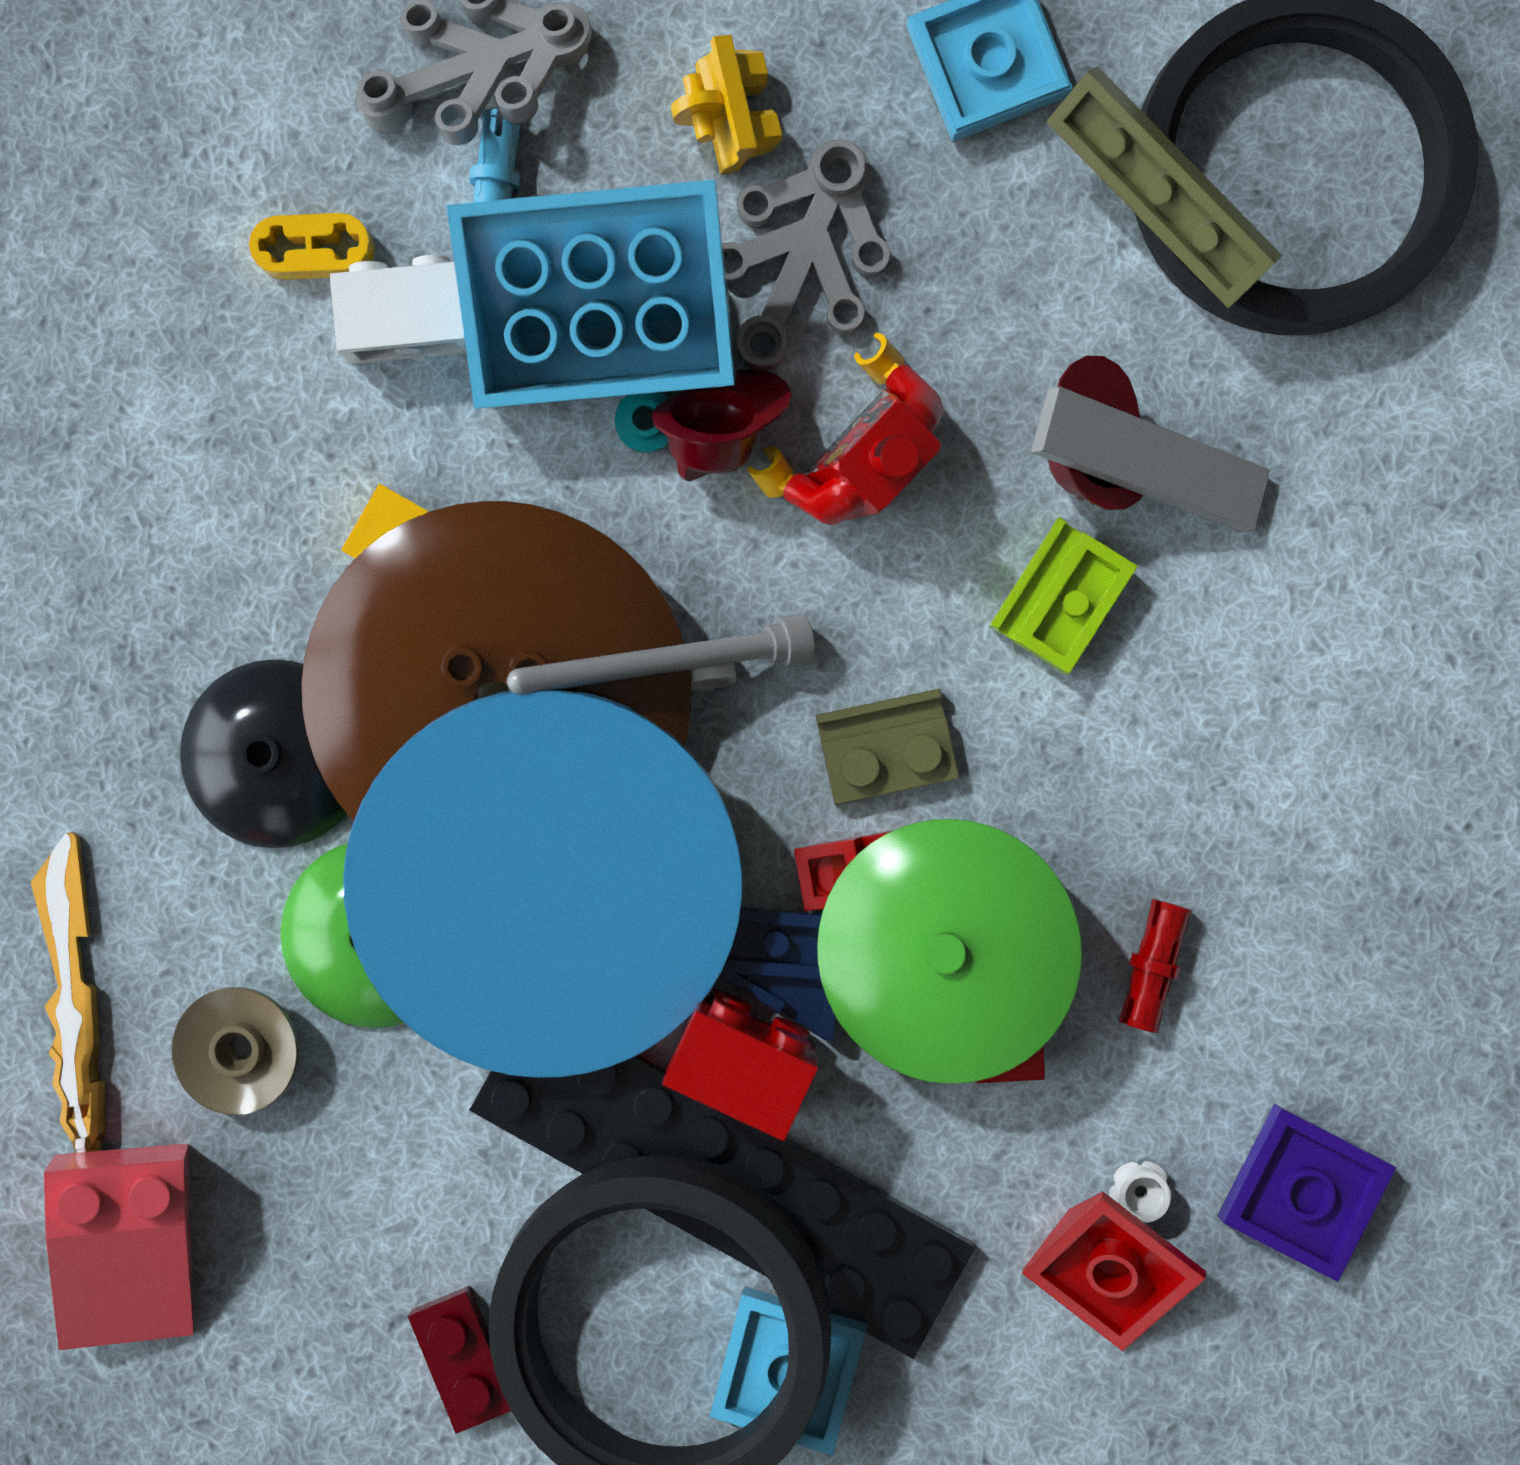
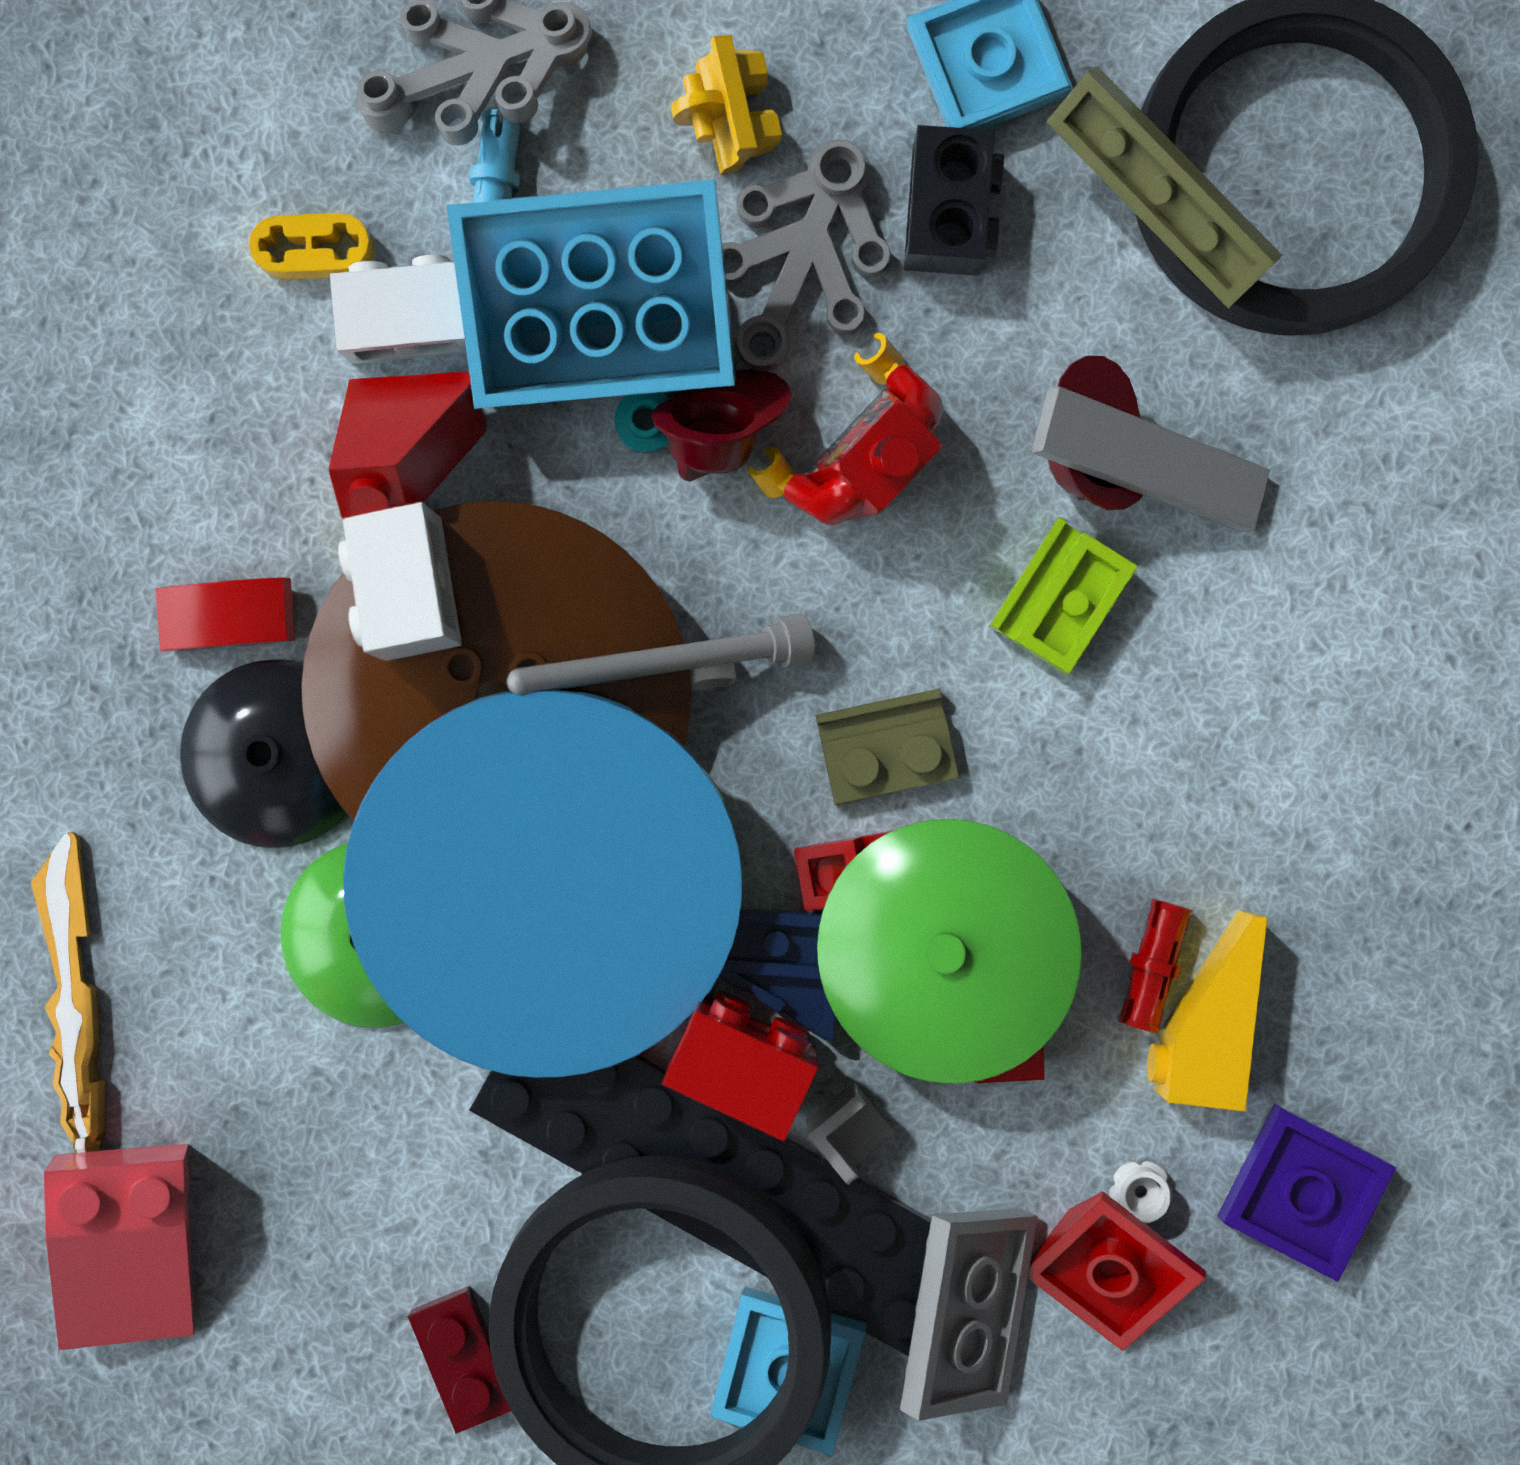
(213, 1069): dark tan dish -> none
(225, 614): none -> red slope
(399, 582): none -> white brick
(401, 439): none -> red slope
(848, 1130): none -> light grey panel
(941, 200): none -> black brick
(968, 1312): none -> light grey plate
(1212, 1028): none -> yellow slope

